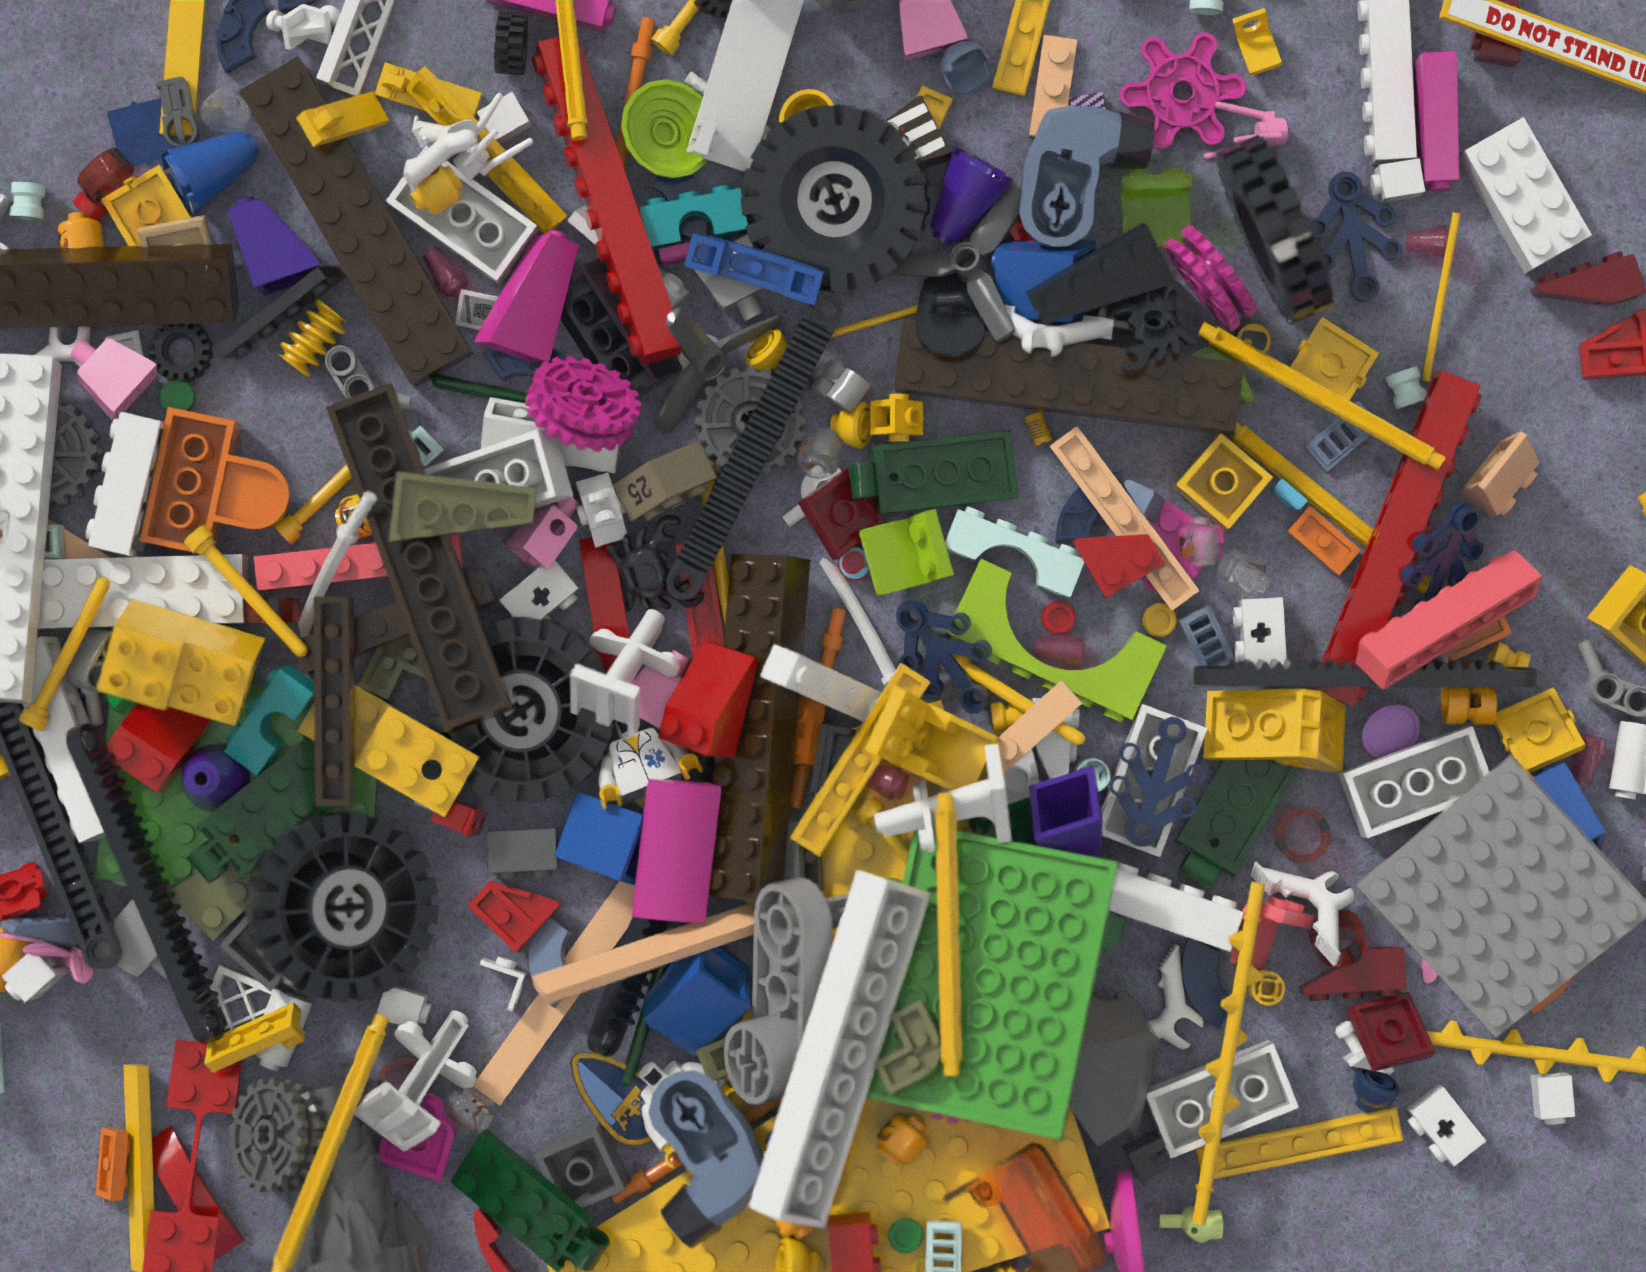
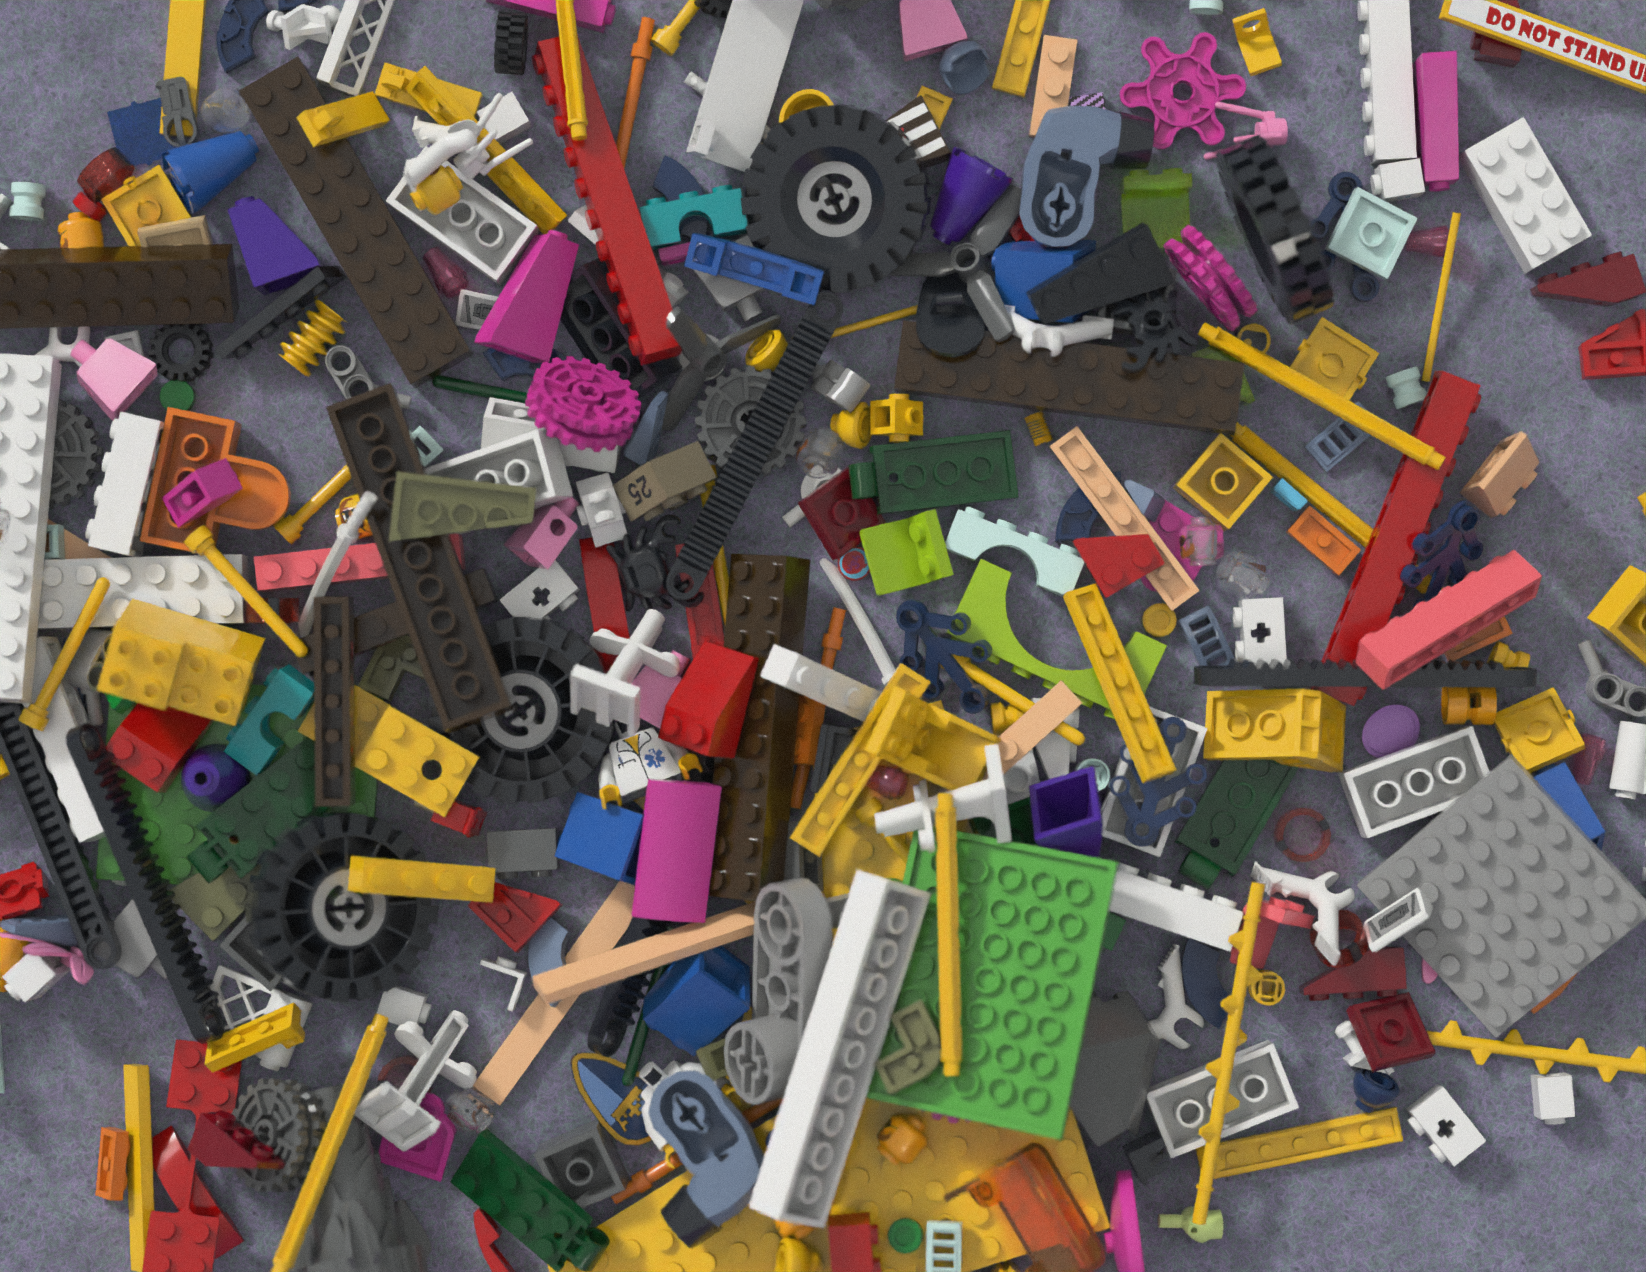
(202, 492): none -> dark pink slope
(226, 1143): none -> dark red slope
(421, 879): none -> yellow brick
(646, 438): none -> sand blue slope
(660, 125): lime hat -> none
(1058, 617): red tile -> none
(1061, 649): clear pink cone -> none
(1119, 683): none -> yellow tile
(1371, 233): none -> light aqua plate
(1397, 919): none -> slope

